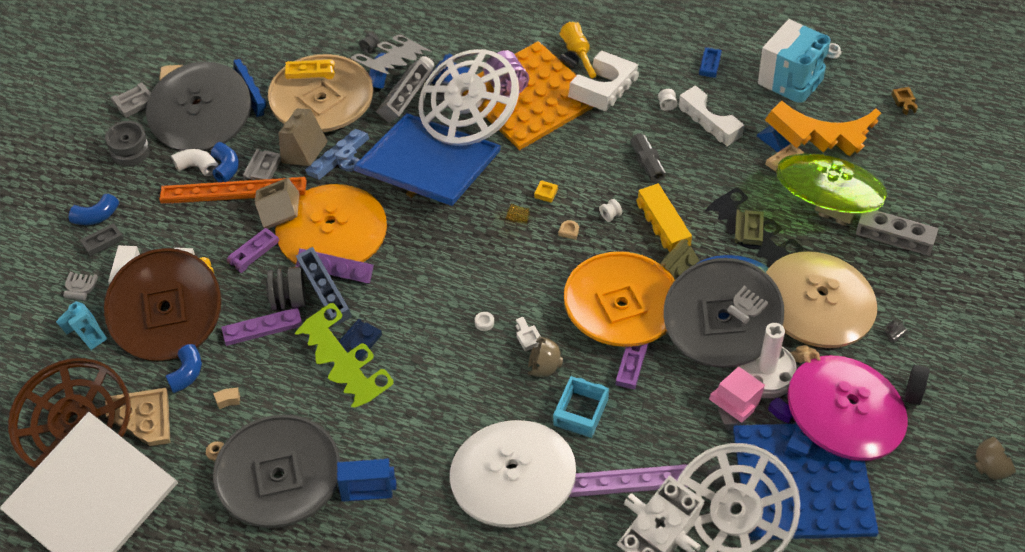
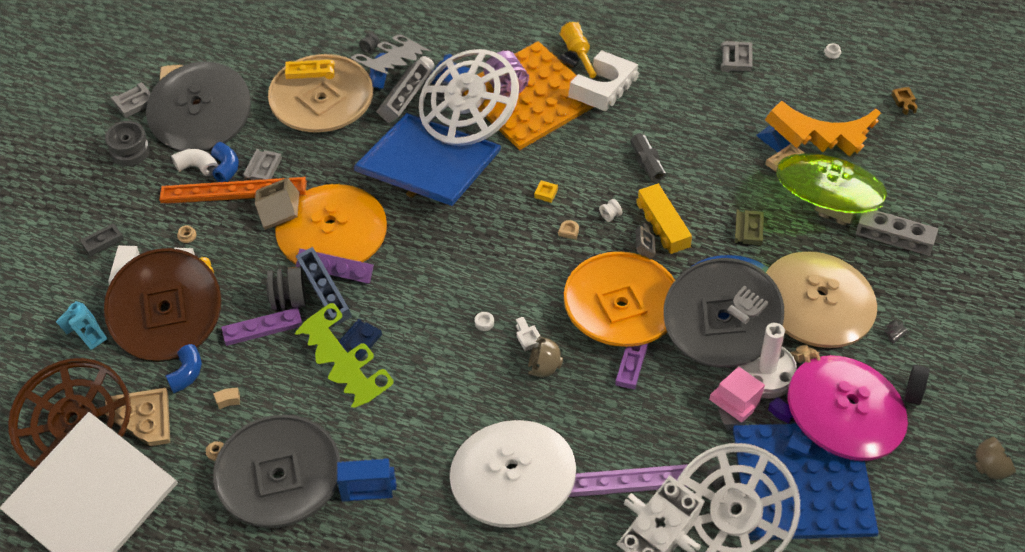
(78, 288): light grey piece -> none
(96, 213): blue cylinder -> none
(188, 231): none -> tan plate
(252, 250): medium lavender plate -> none
(257, 102): blue plate -> none
(301, 138): dark tan slope -> none
(341, 154): medium blue plate -> none
(518, 214): clear yellow piece -> none
(575, 422): medium azure window -> none
(645, 241): none -> dark grey hinge
(667, 99): white wheel -> none
(680, 259): olive plate -> none
(710, 62): blue plate -> none
(725, 128): white arch -> none
(727, 210): black piece -> none
(742, 56): none -> light grey plate
(794, 61): medium azure piece -> none

